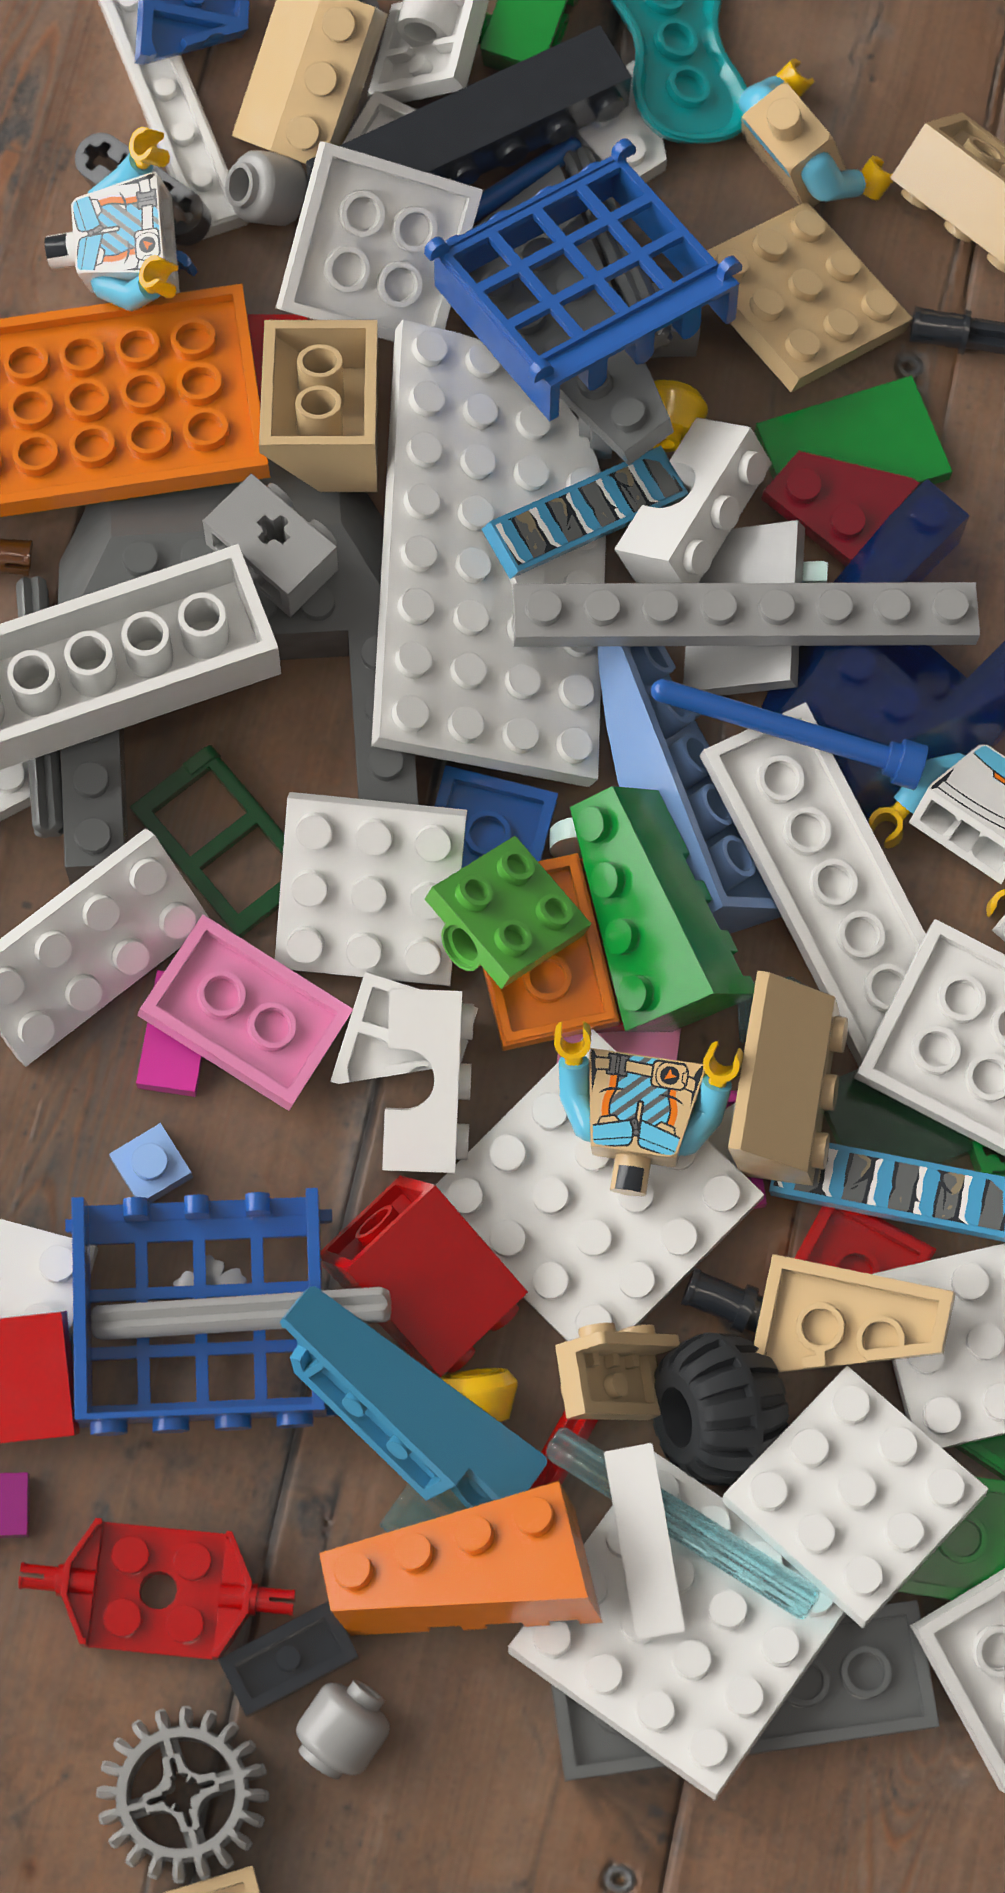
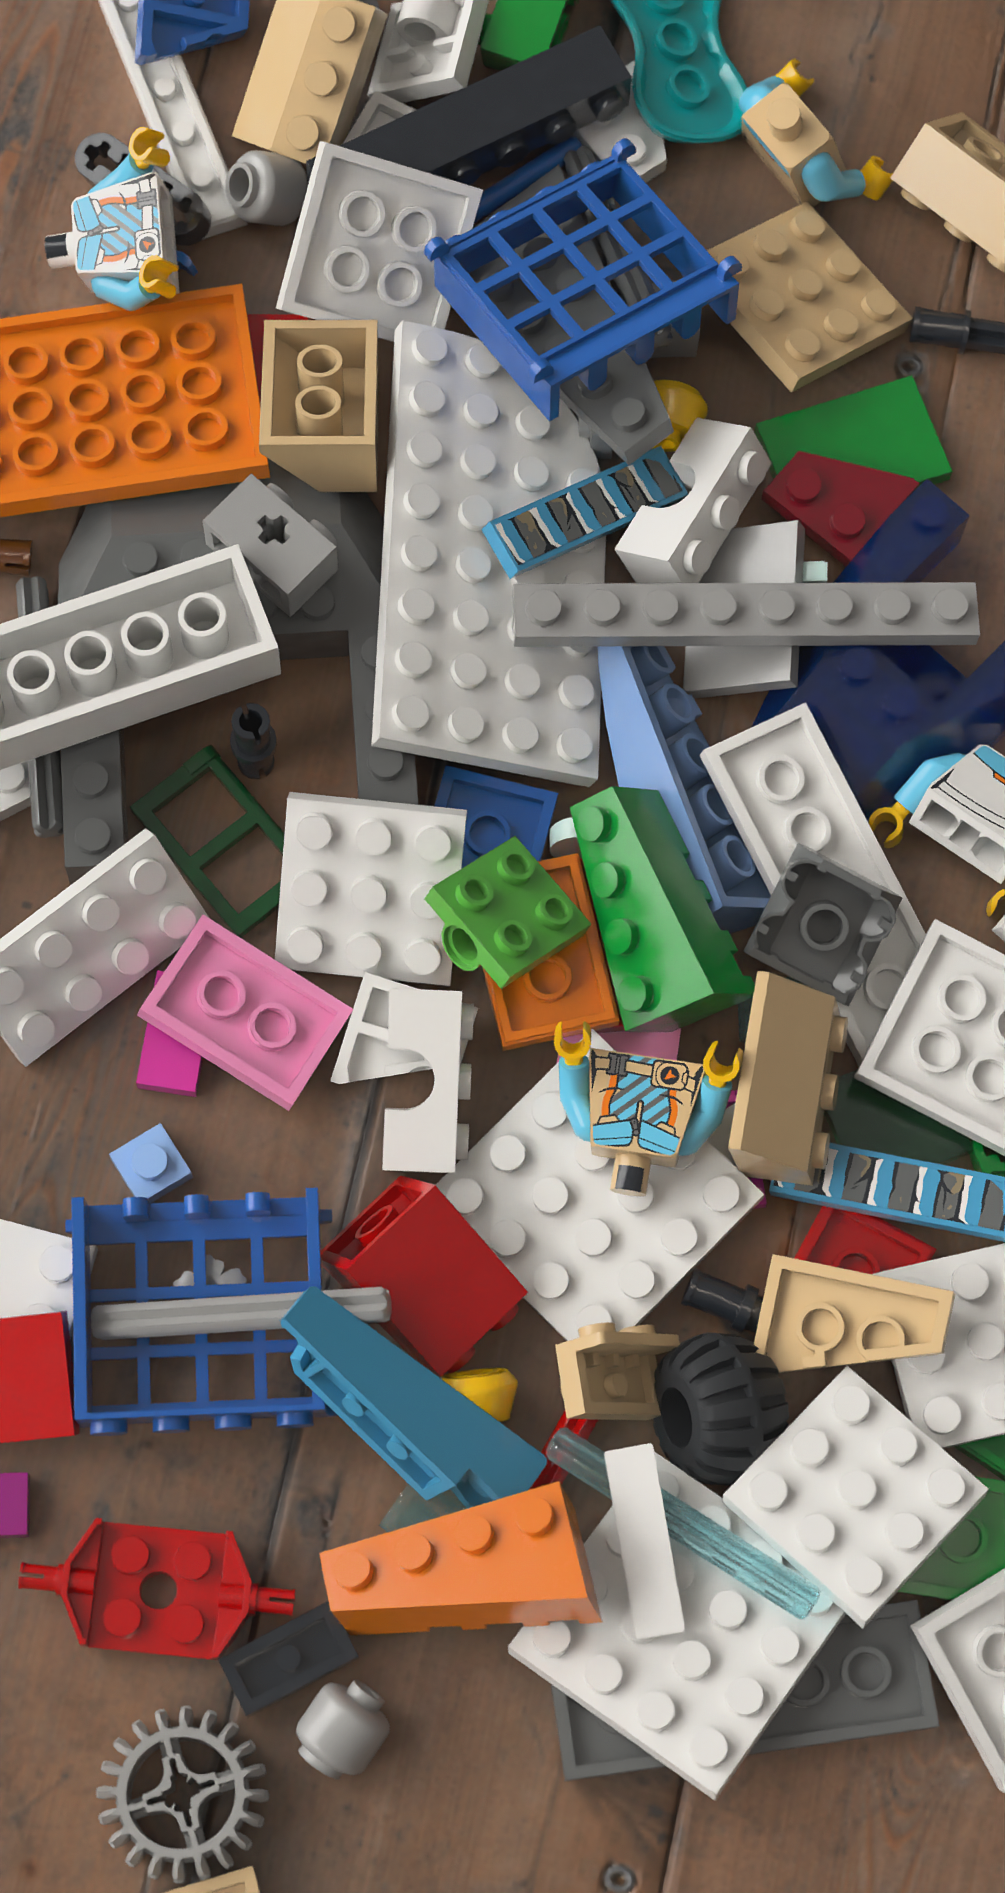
(253, 741): none -> black pin
(823, 924): none -> dark grey slope
(900, 761): blue piece -> none

